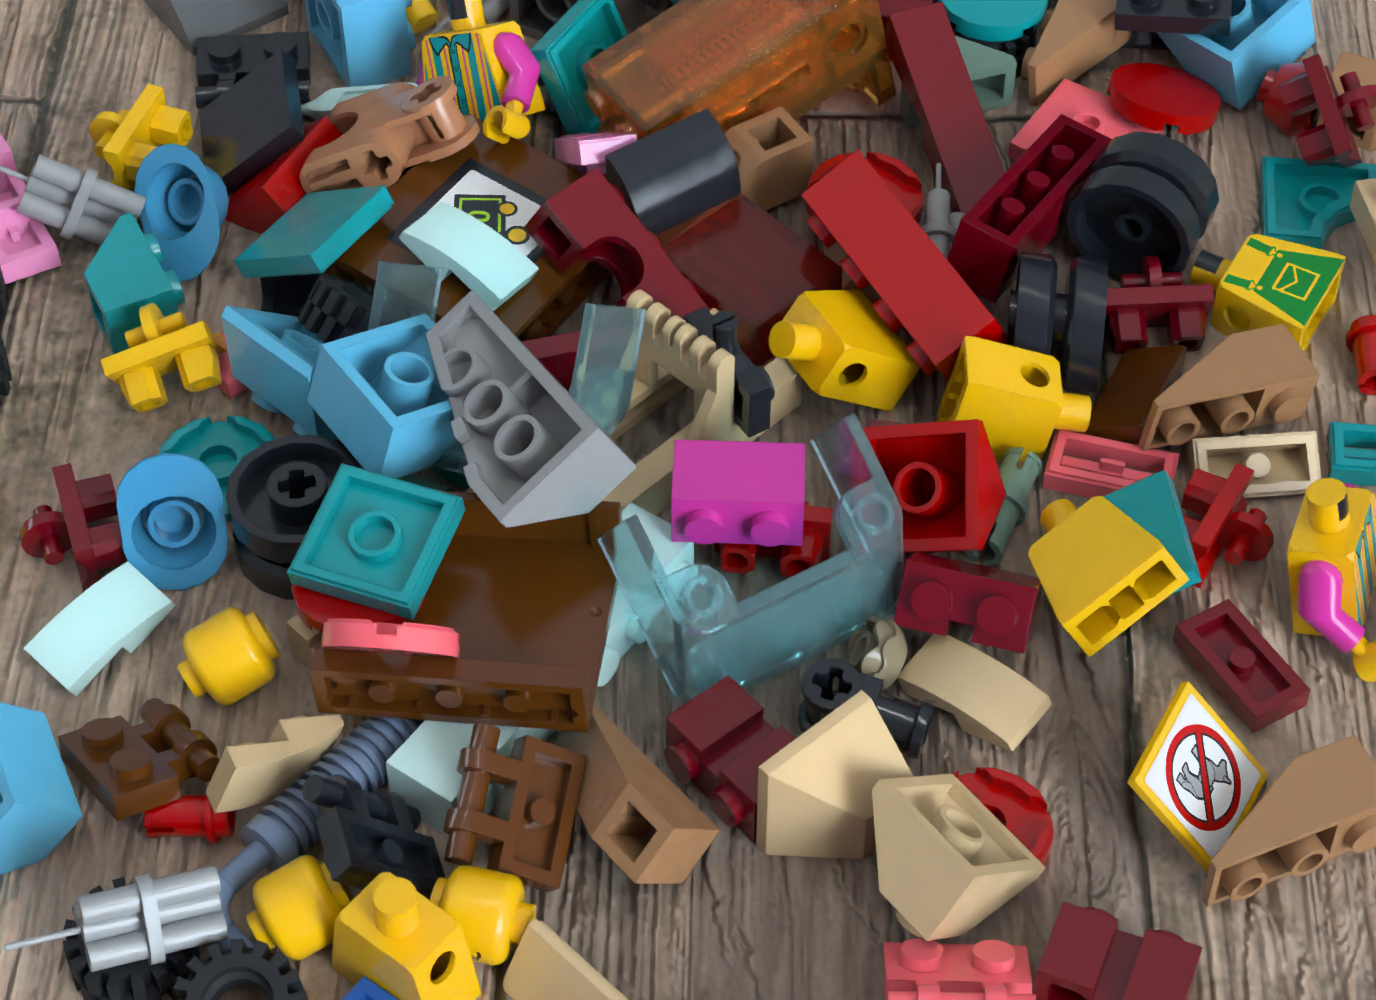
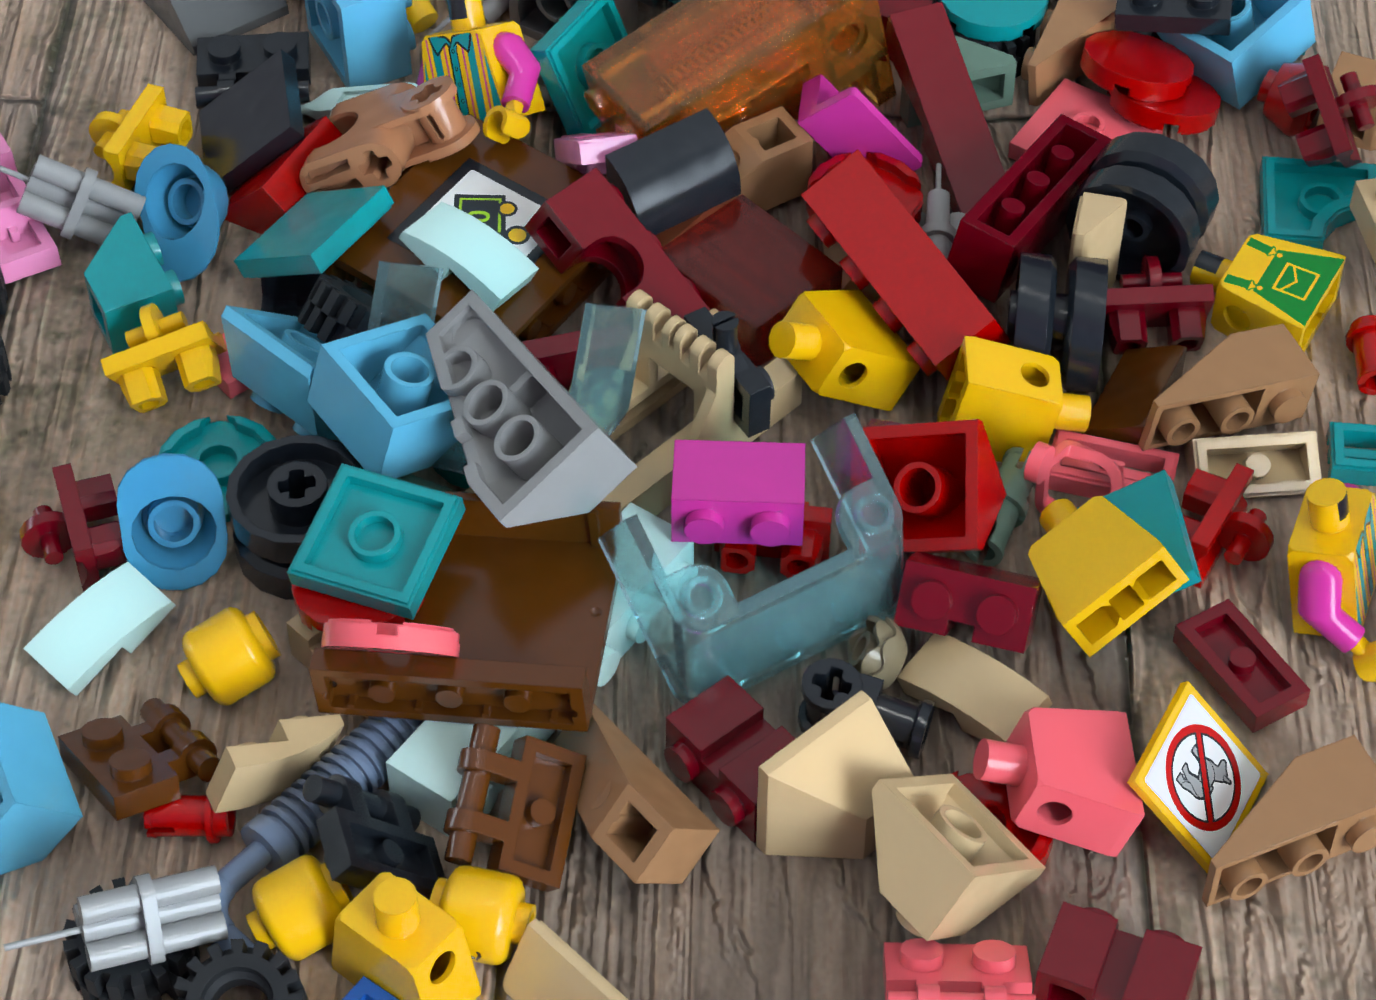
(851, 122): none -> dark pink panel
(1045, 456): none -> coral piece
(1067, 776): none -> coral torso
(1099, 230): none -> tan slope
(1138, 62): none -> red tile

